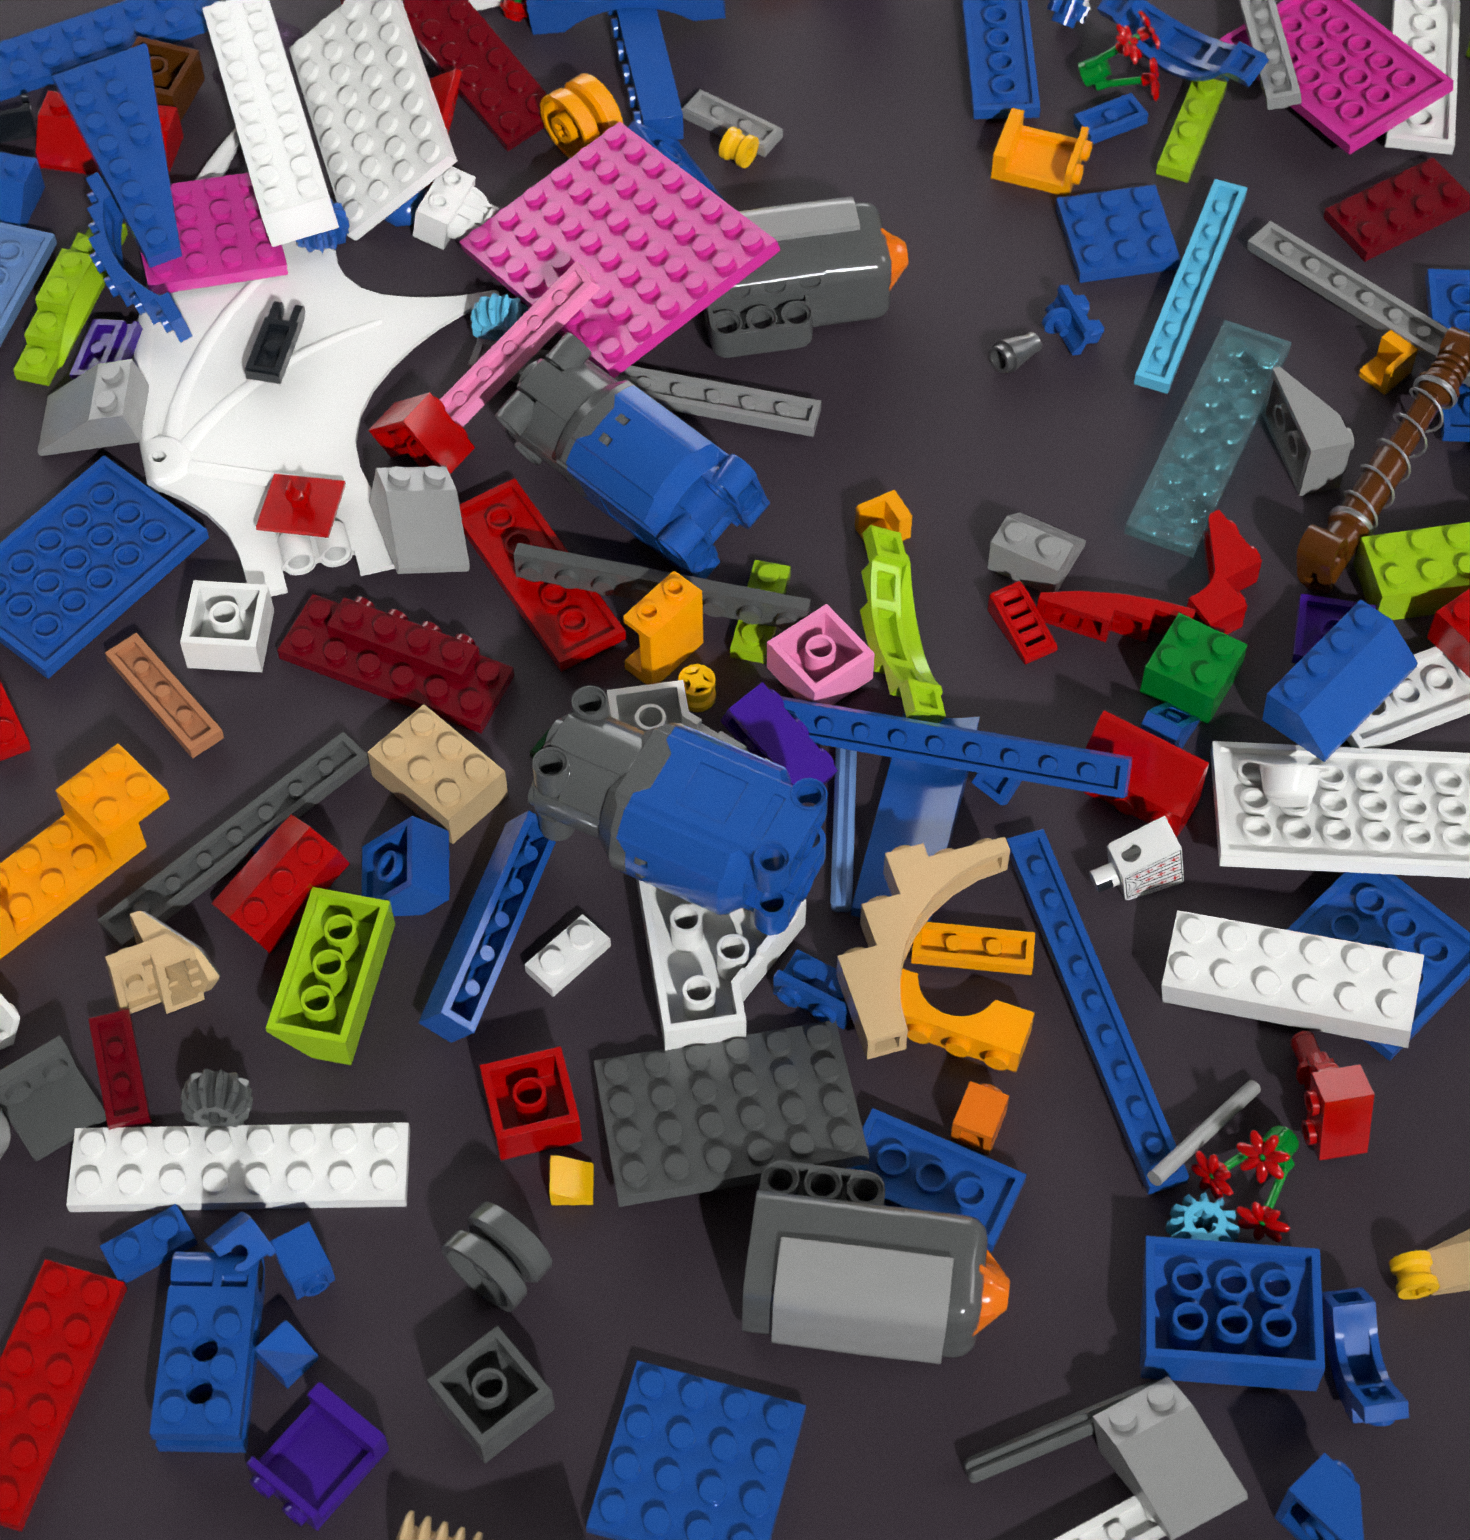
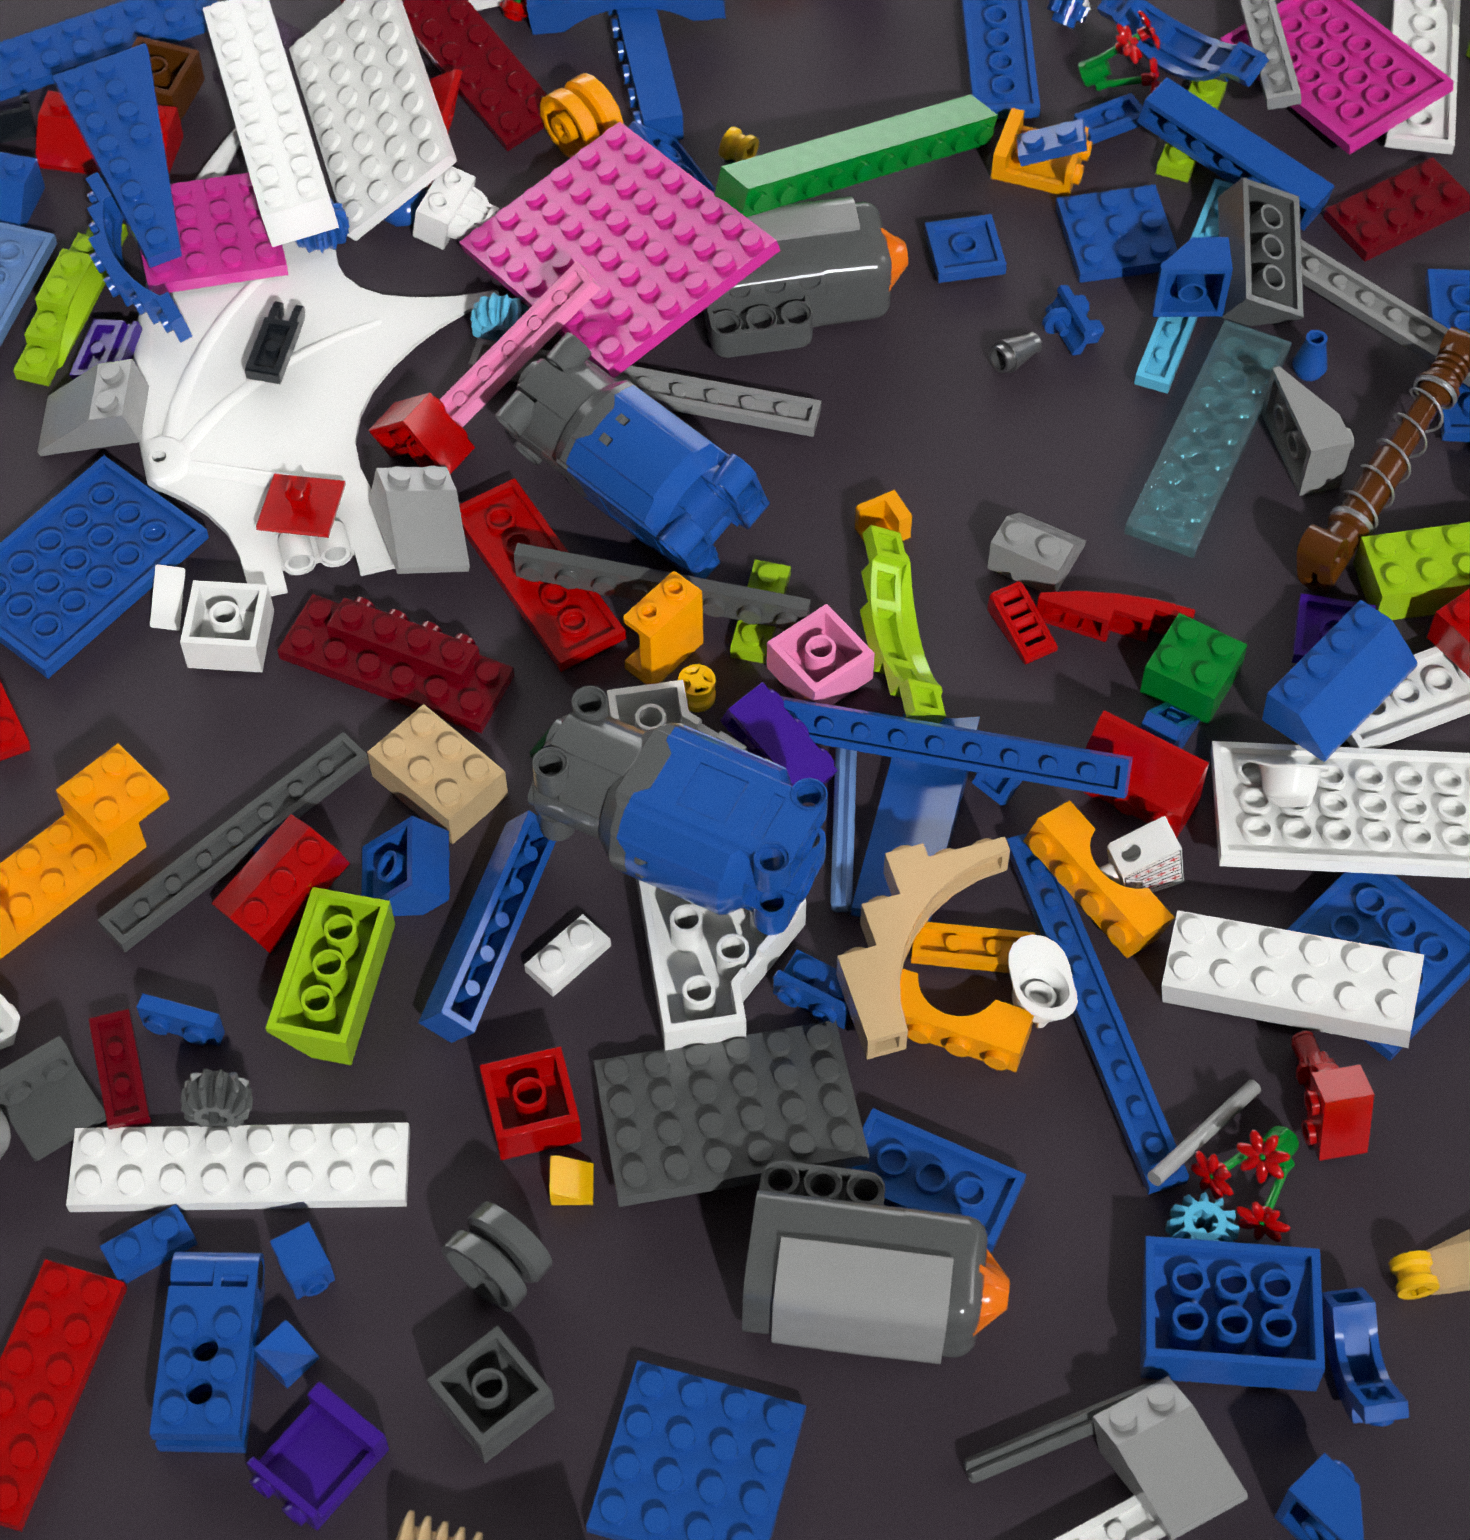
(159, 968): tan piece -> none
(164, 695): nougat plate -> none
(167, 597): none -> white sticker
(179, 1019): none -> blue plate
(241, 1236): blue hinge -> none
(720, 115): light grey tile -> none
(855, 155): none -> green brick
(965, 248): none -> blue plate
(979, 1117): orange brick -> none
(1041, 979): none -> white piece
(1051, 142): none -> blue plate
(1125, 914): none -> light orange arch
(1195, 279): none -> blue slope
(1229, 147): none -> blue brick
(1230, 568): red arch -> none
(1264, 253): none -> dark grey slope
(1311, 358): none -> blue cone
(1391, 364): light orange panel -> none

